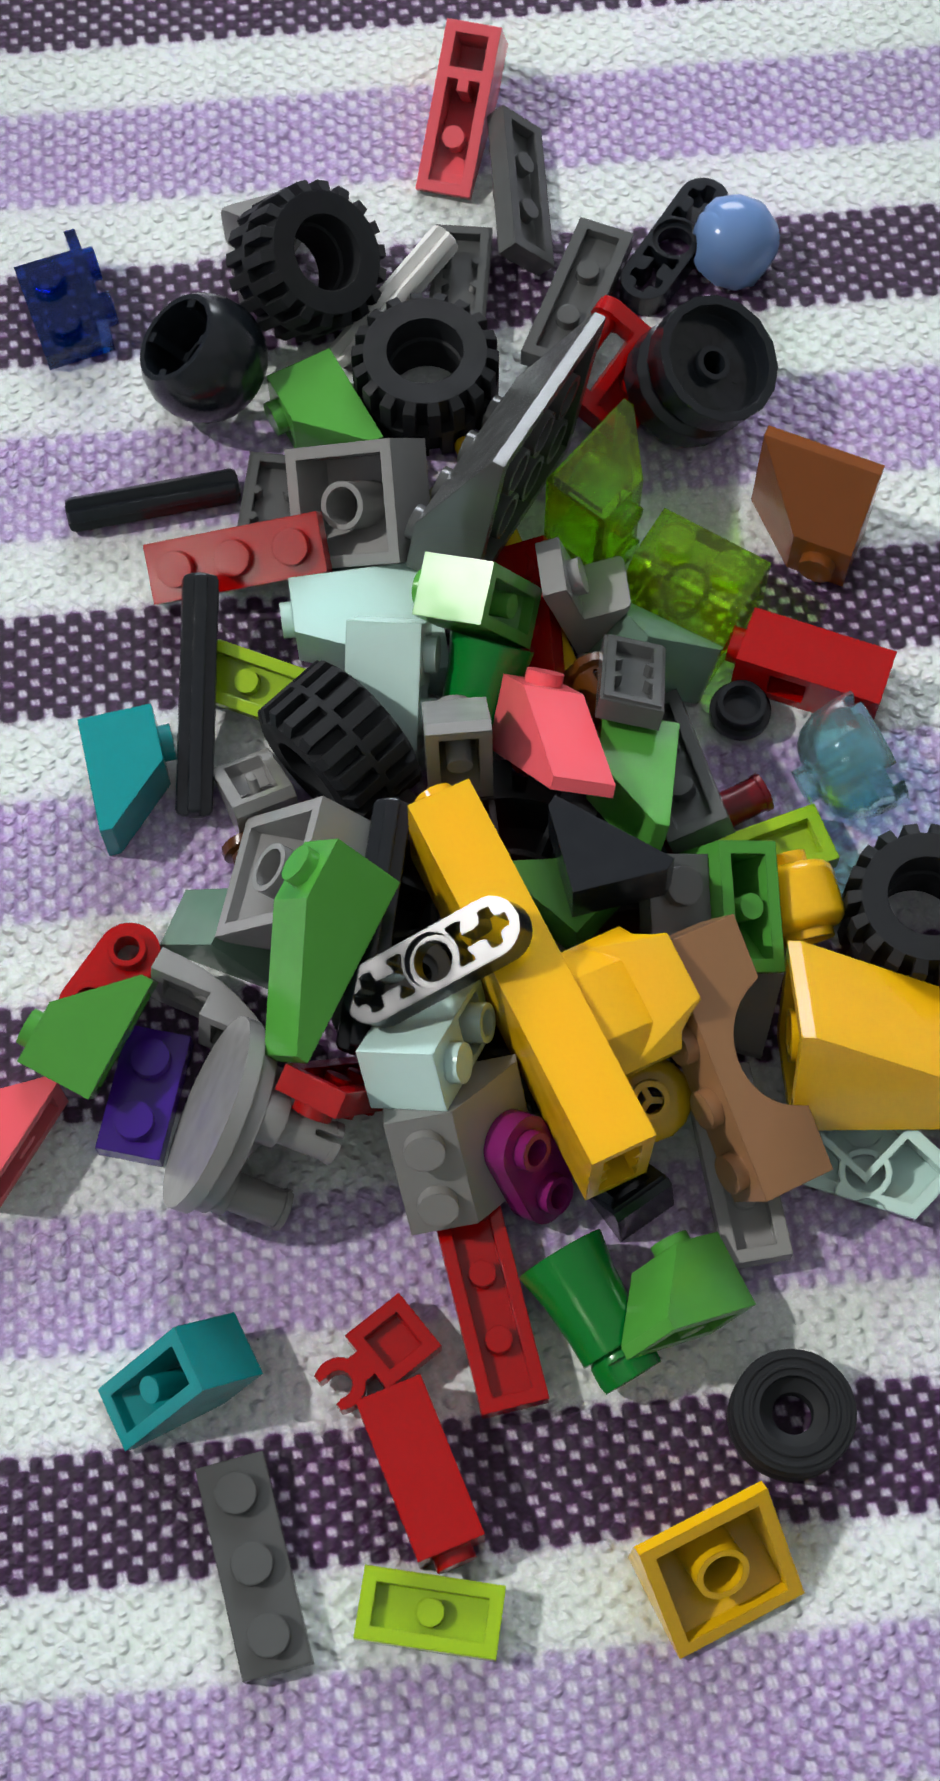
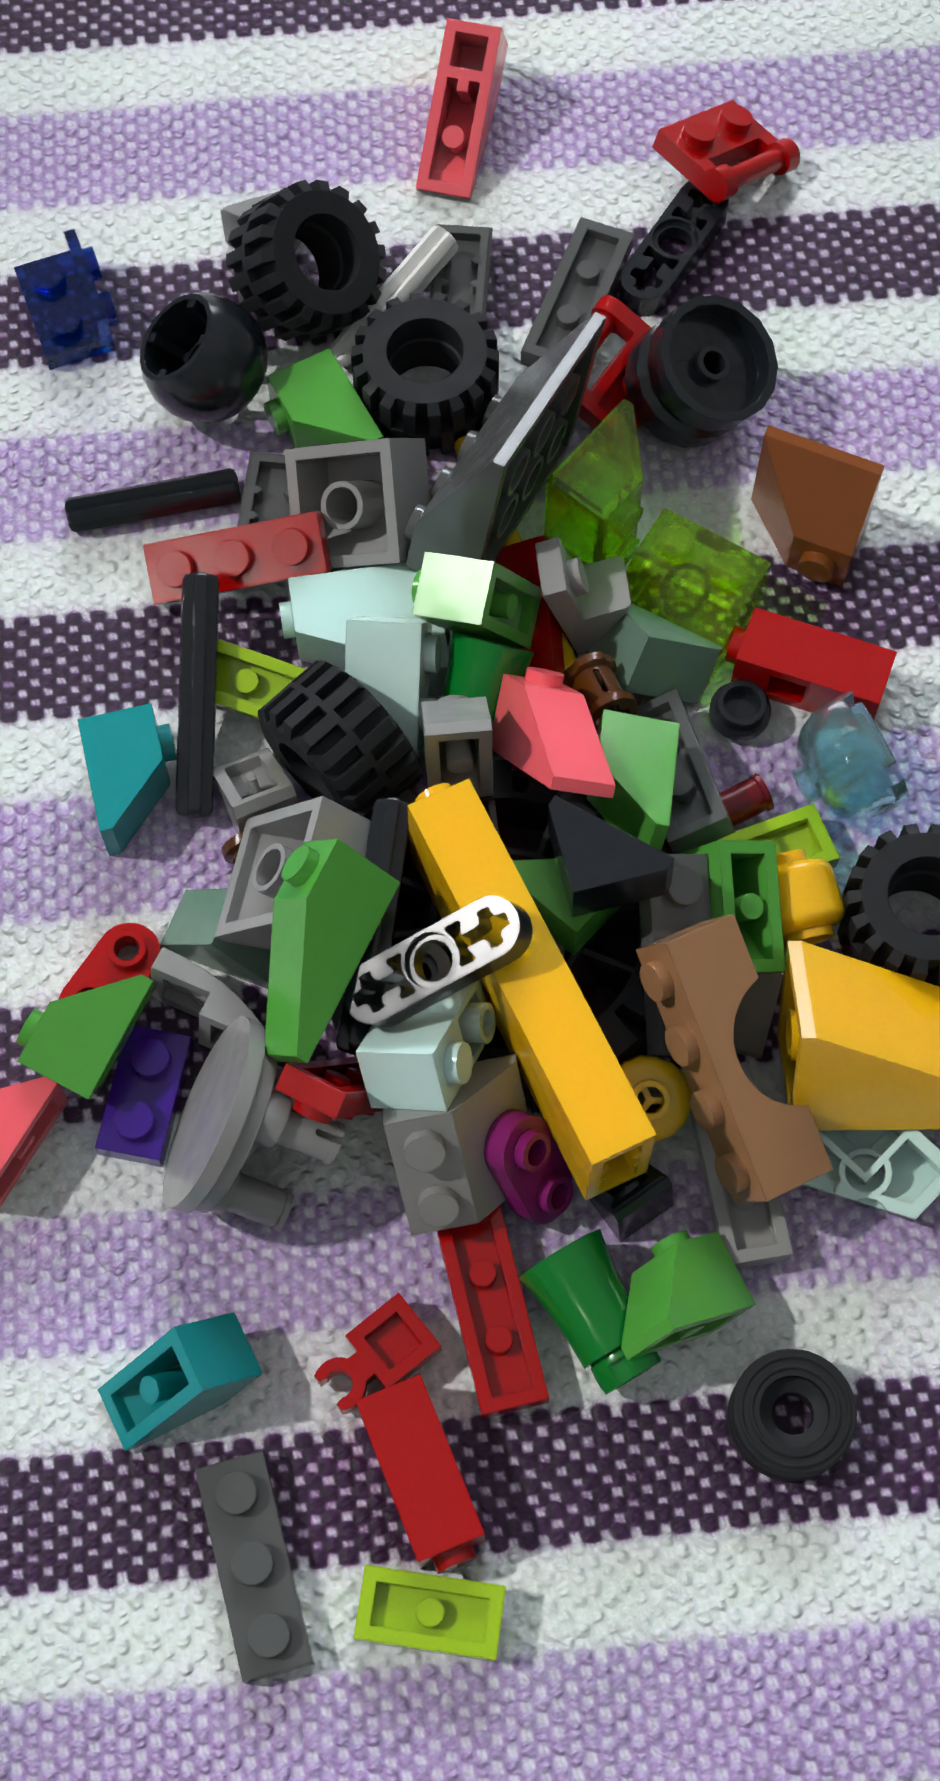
(520, 191): dark grey plate -> none
(631, 682): dark grey plate -> none
(635, 993): yellow slope -> none
(717, 1570): yellow slope -> none
(718, 137): none -> red plate
(735, 241): medium blue hair -> none

